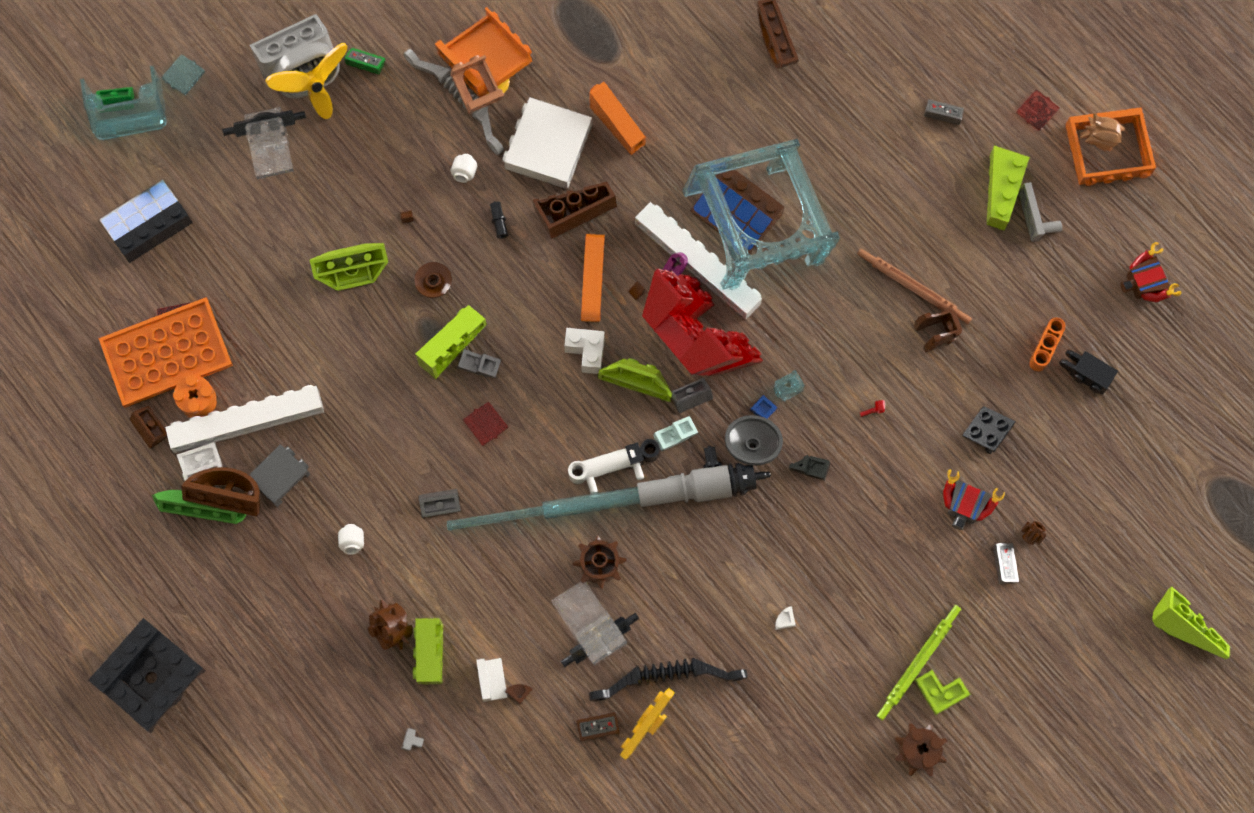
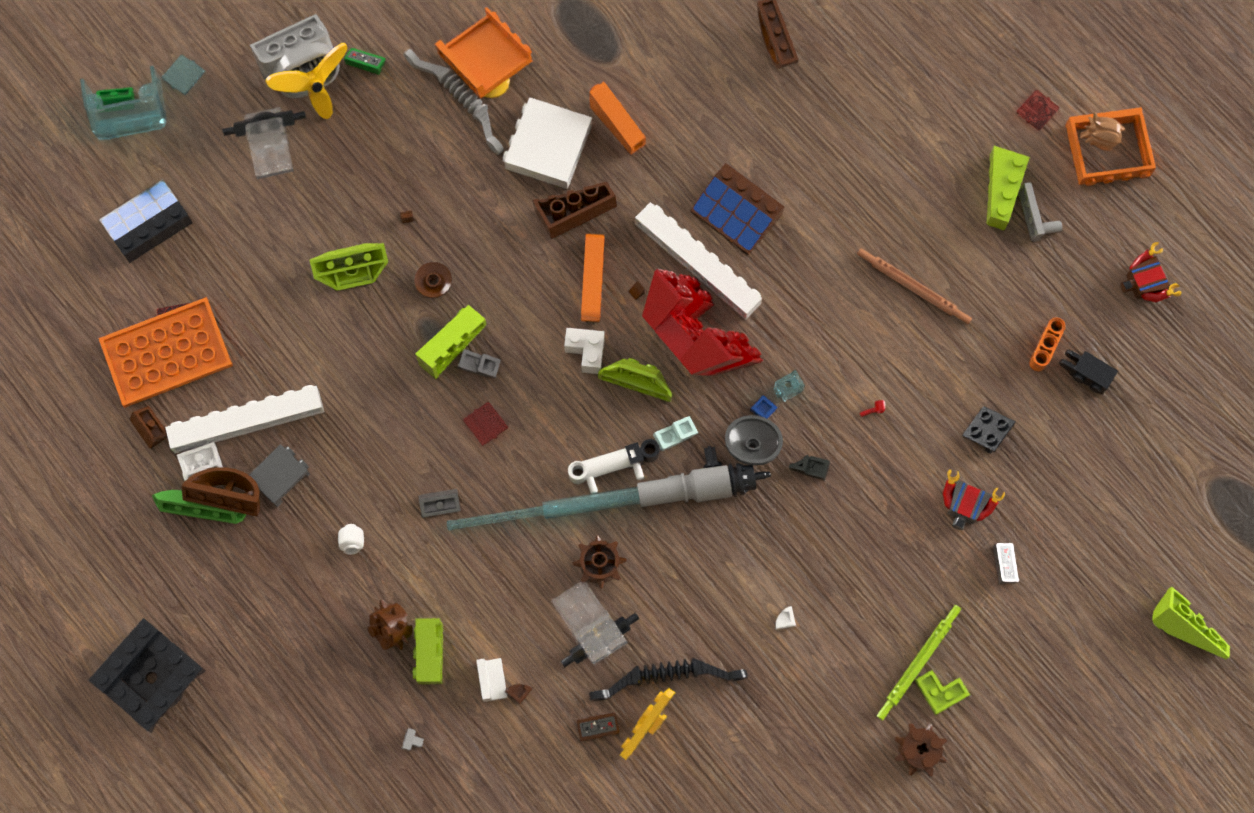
(188, 389): orange brick -> none
(463, 168): white head -> none
(479, 64): nougat panel -> none
(499, 220): black axle -> none
(670, 265): magenta beam -> none
(691, 395): flat silver slope -> none
(738, 260): clear light blue arch -> none
(944, 112): flat silver slope -> none
(947, 317): reddish brown piece -> none
(1033, 533): reddish brown gear -> none

